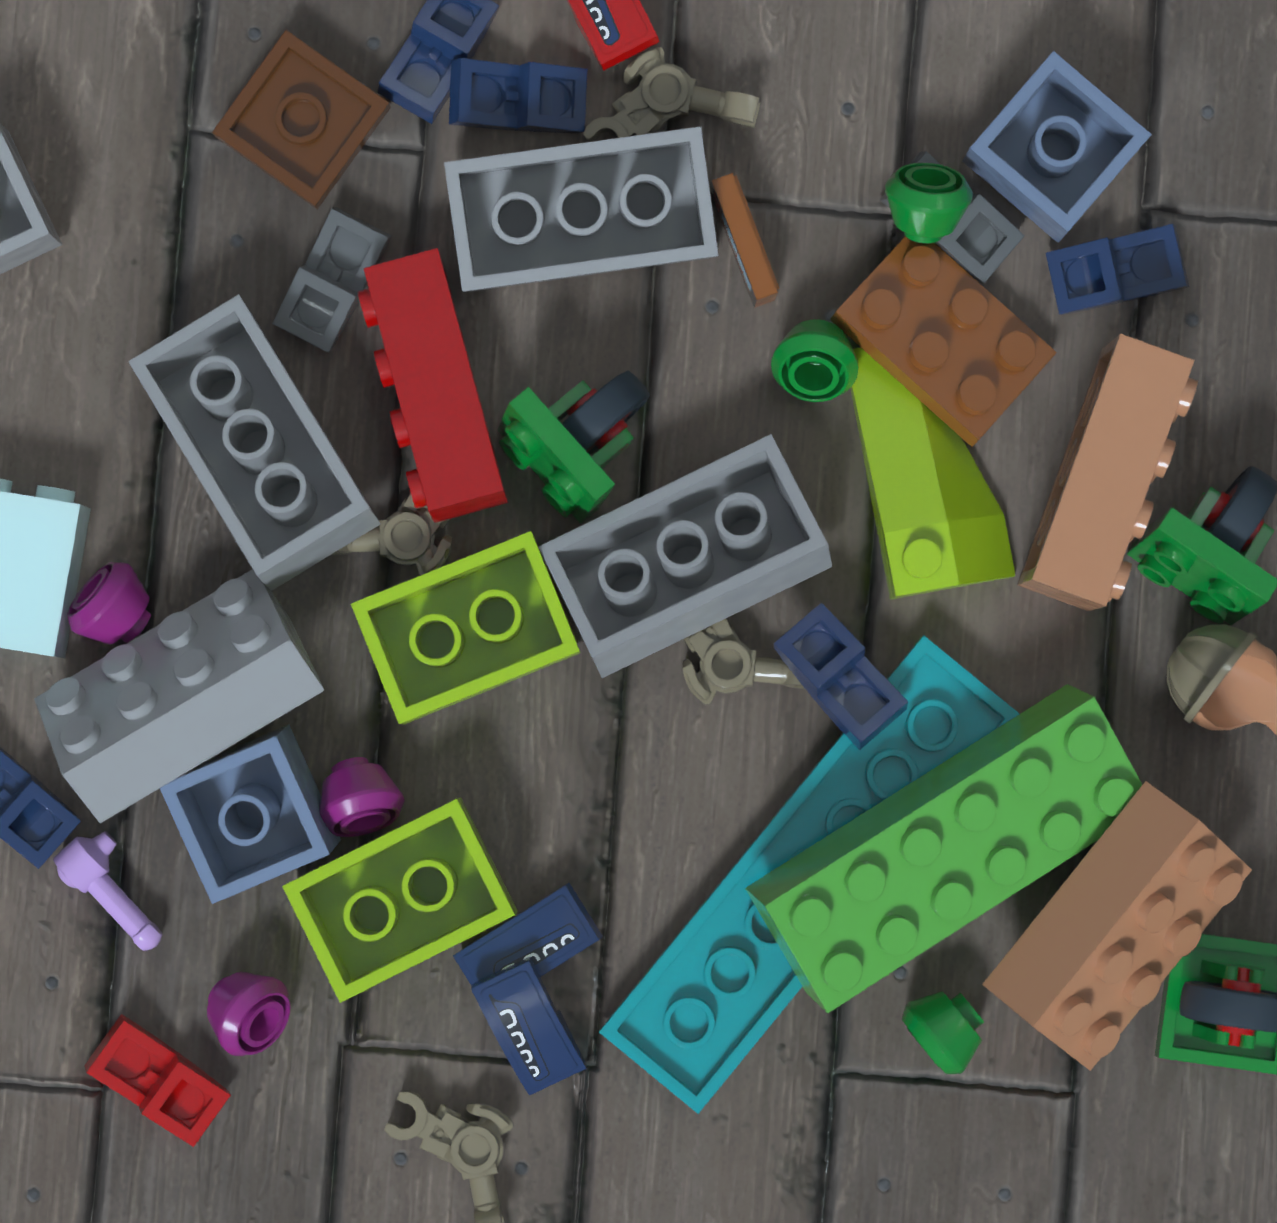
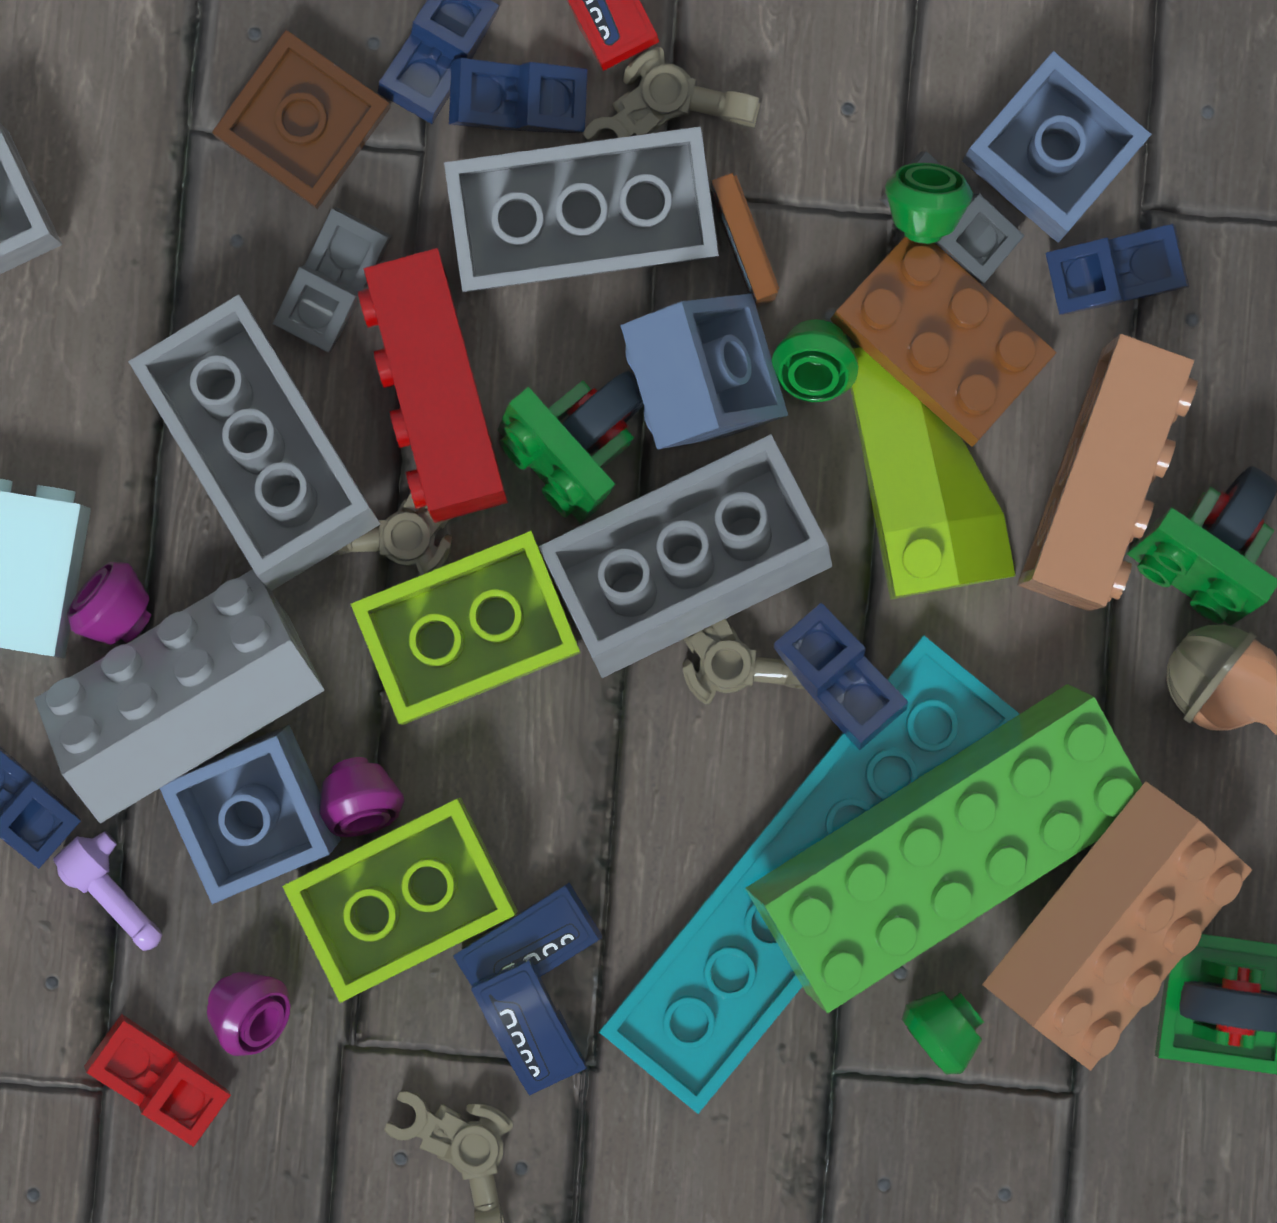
(703, 370): none -> sand blue brick

